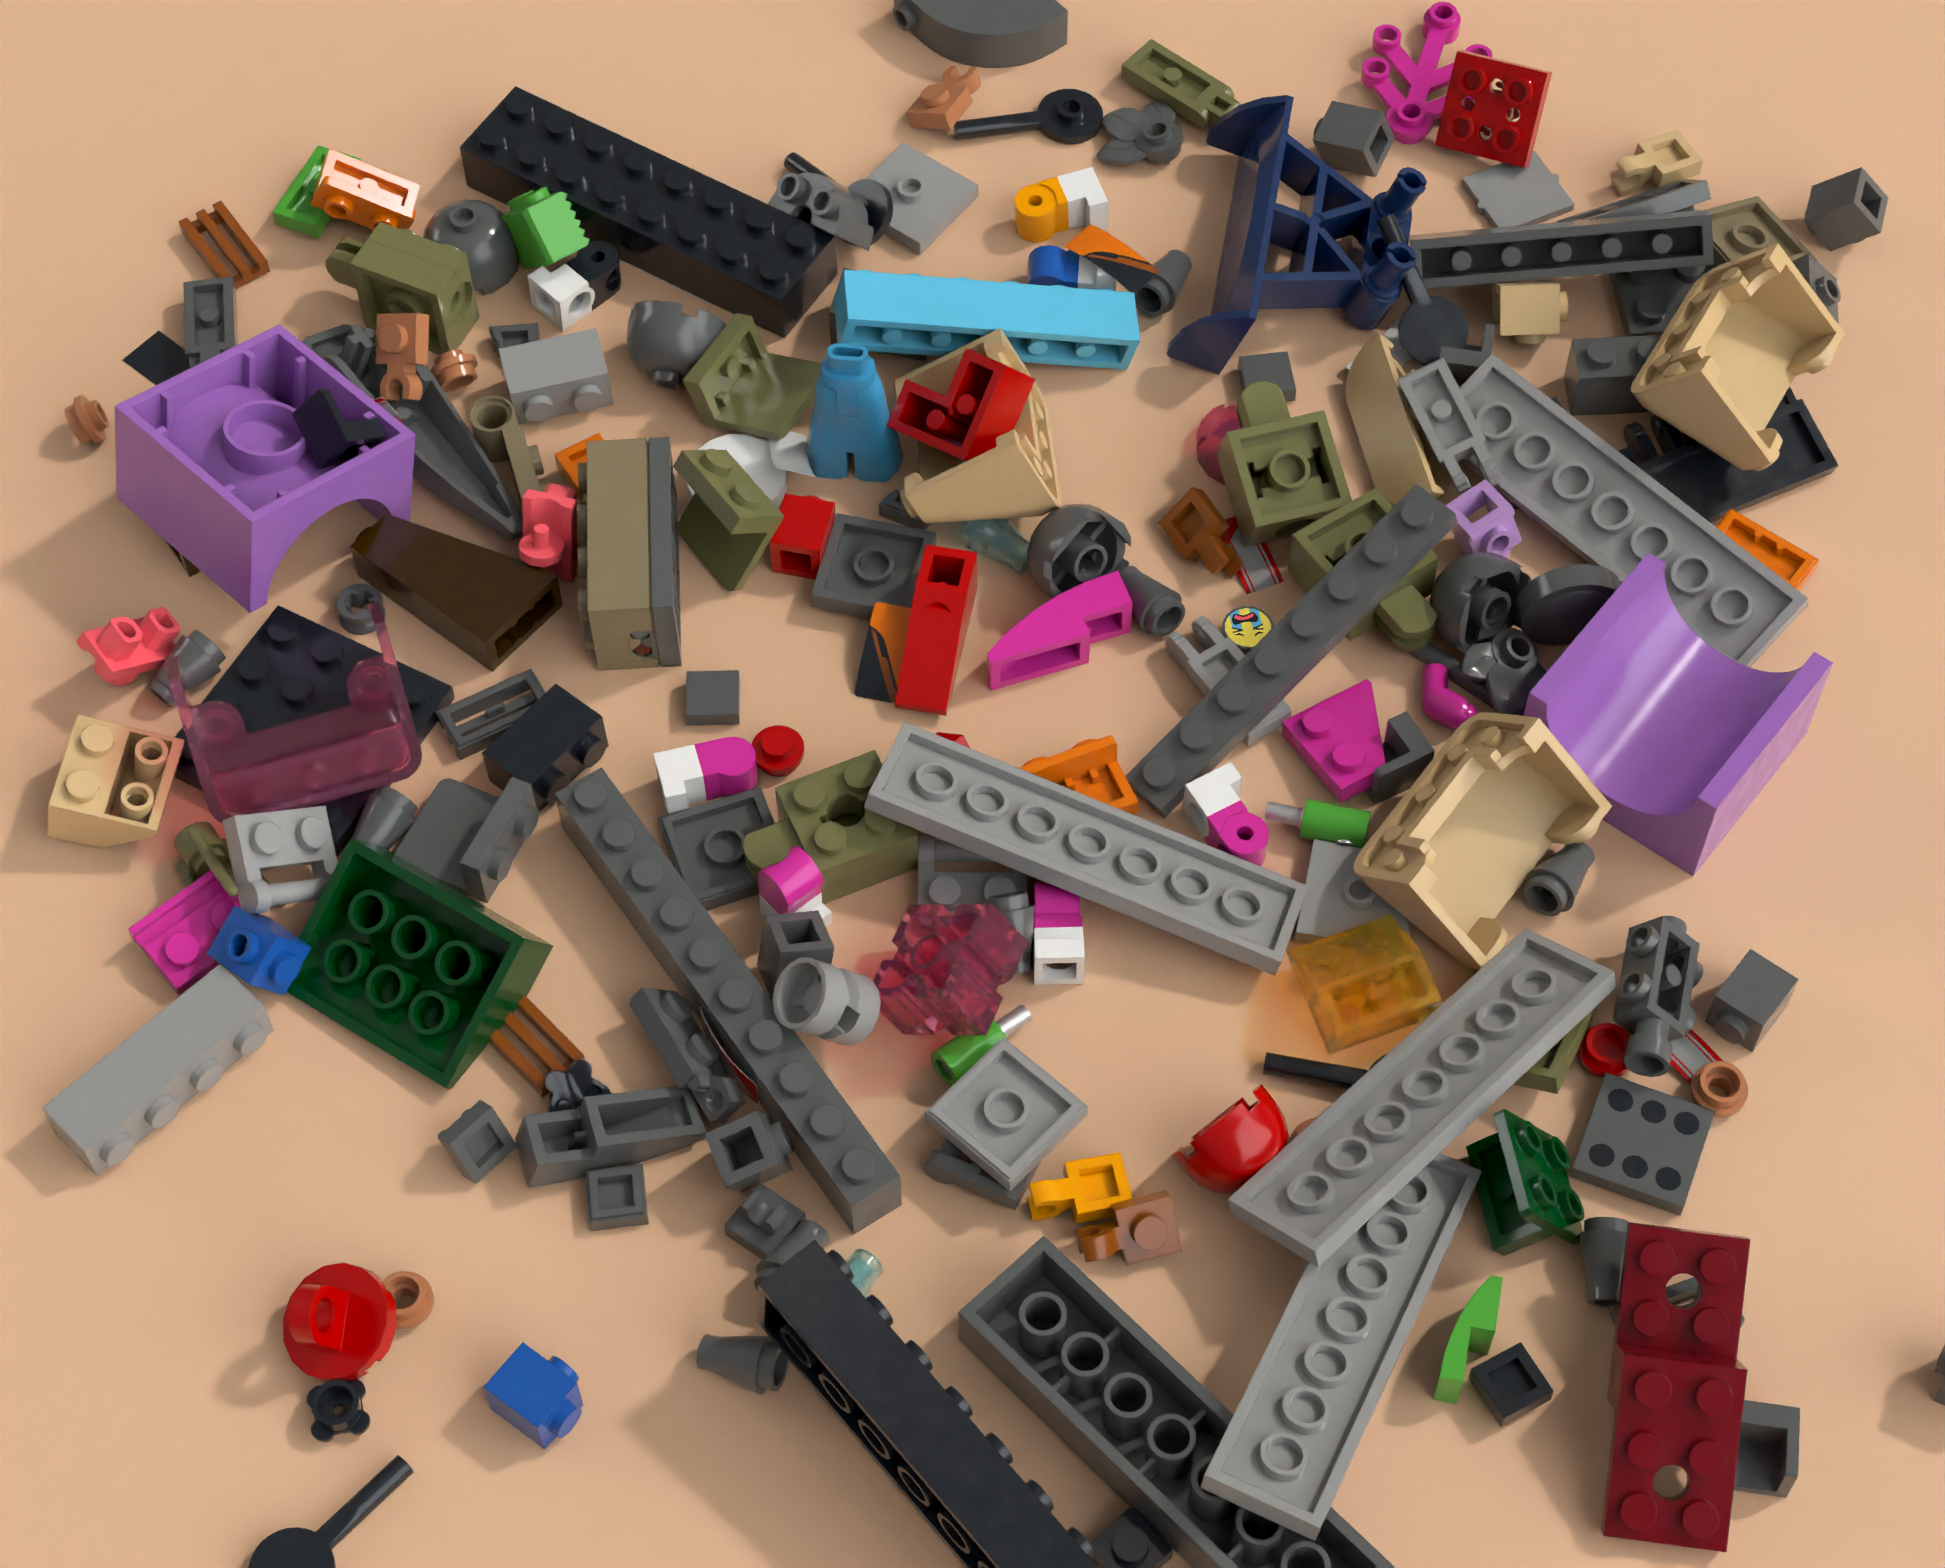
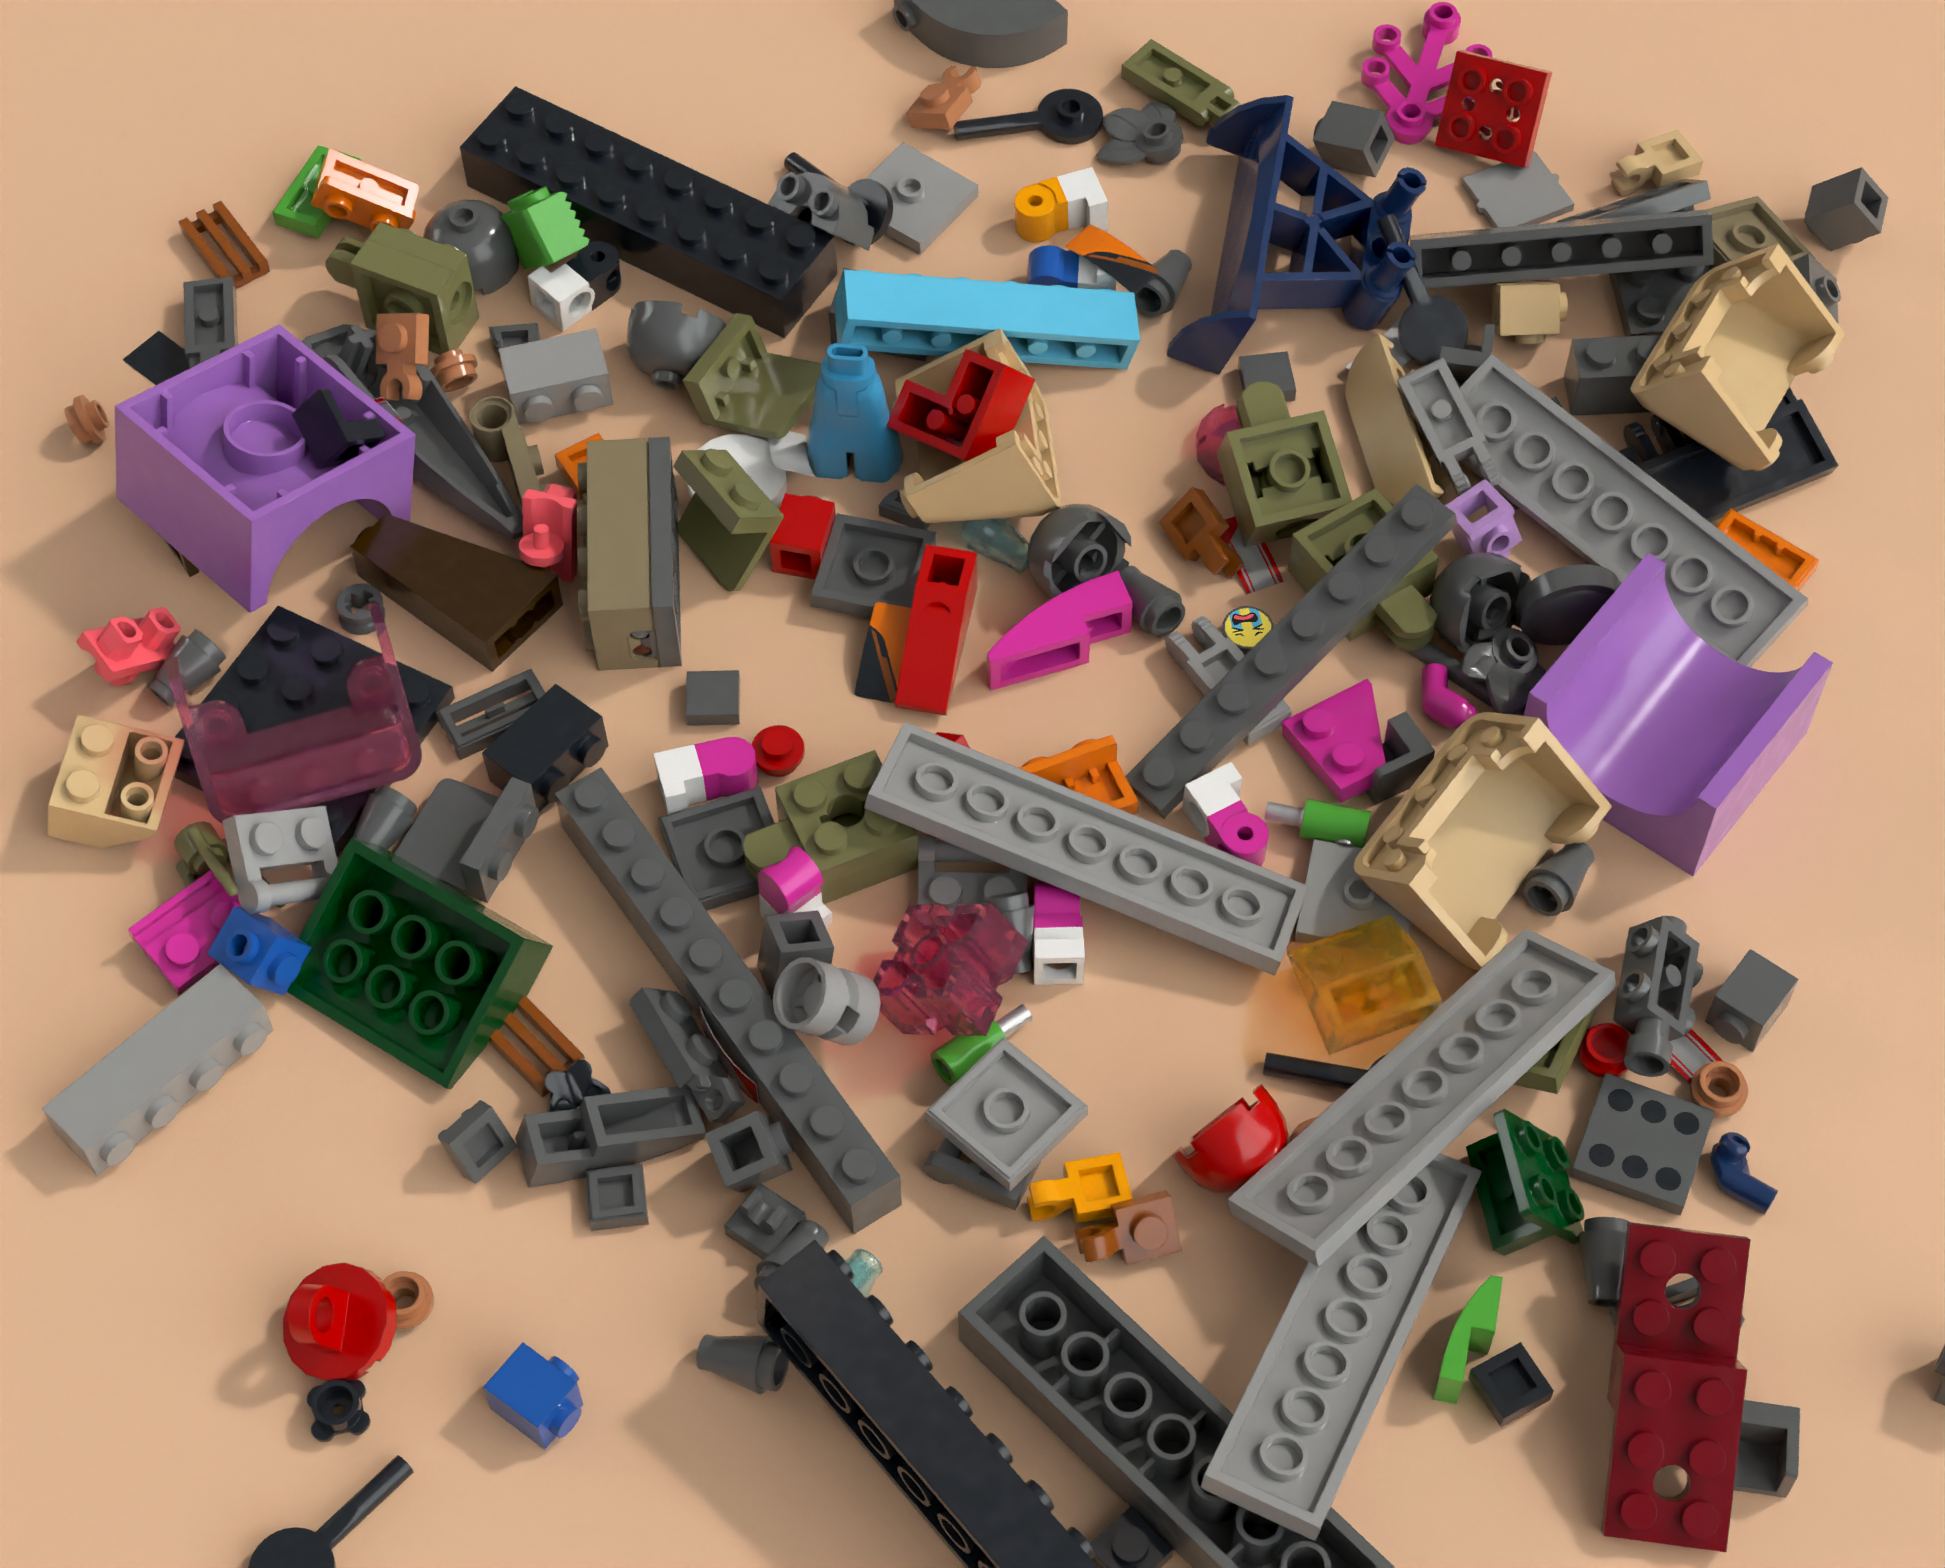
(1733, 1173): none -> dark blue arm

